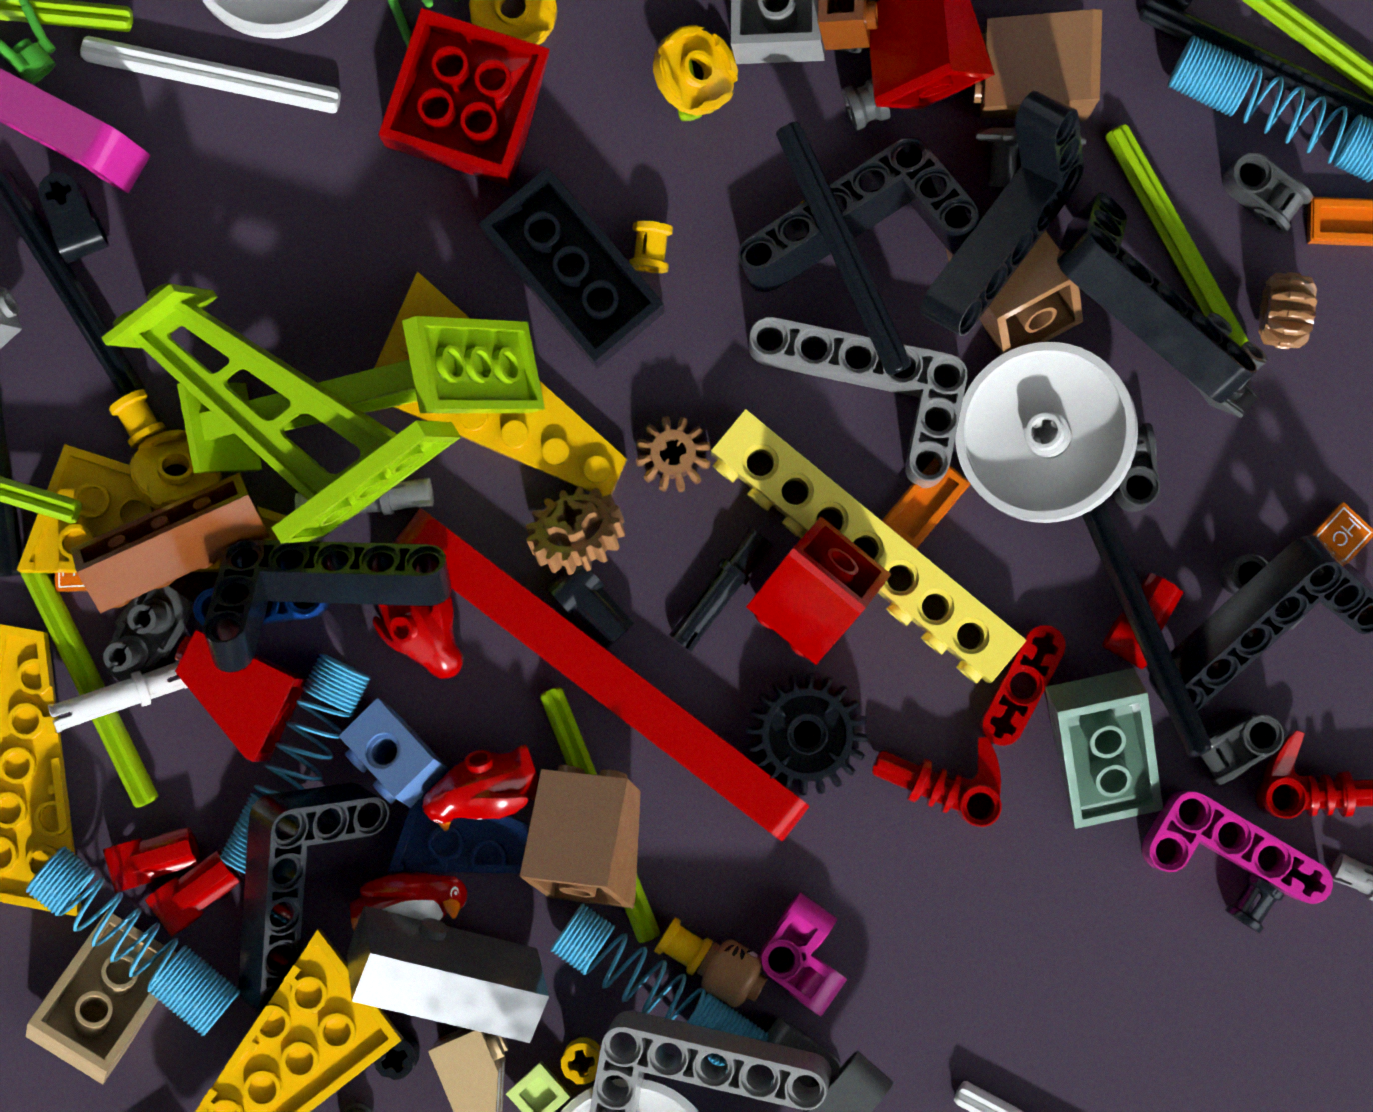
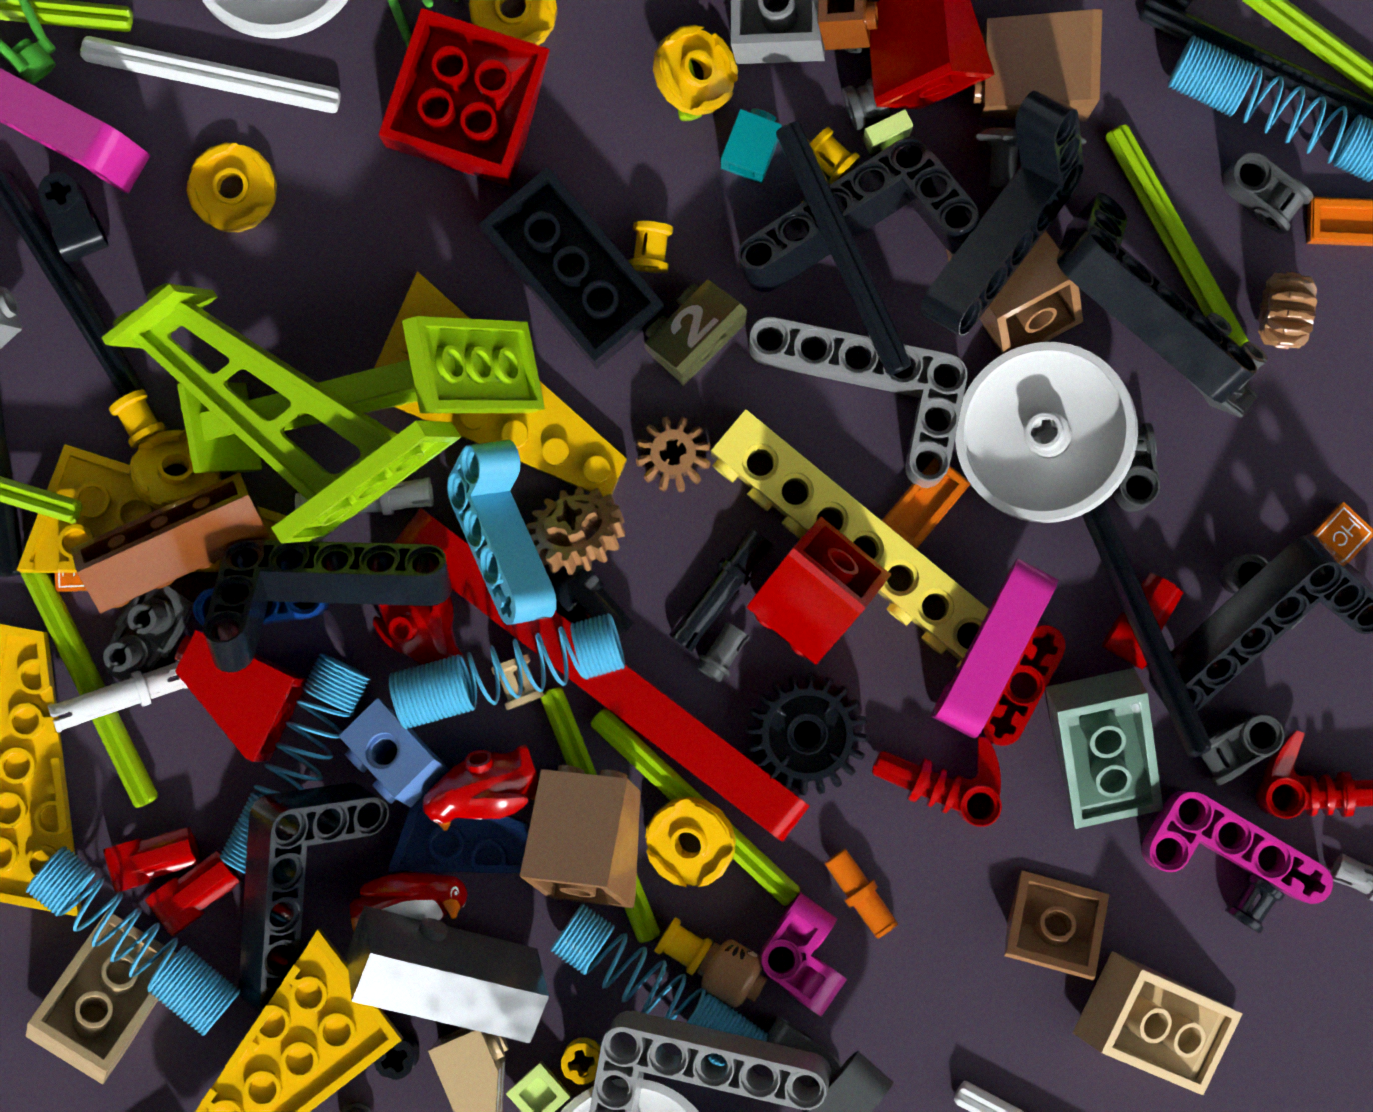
(250, 205): none -> yellow tile
(445, 685): none -> medium azure piece
(496, 531): none -> medium azure beam
(528, 694): none -> tan bush
(675, 787): none -> lime axle
(695, 331): none -> olive slope
(703, 821): none -> yellow tile
(722, 652): none -> dark grey pin
(751, 144): none -> teal brick
(832, 156): none -> yellow bush
(861, 893): none -> orange pin
(887, 132): none -> yellowish green plate
(995, 649): none -> dark pink beam
(1056, 925): none -> medium nougat slope
(1156, 1023): none -> tan slope

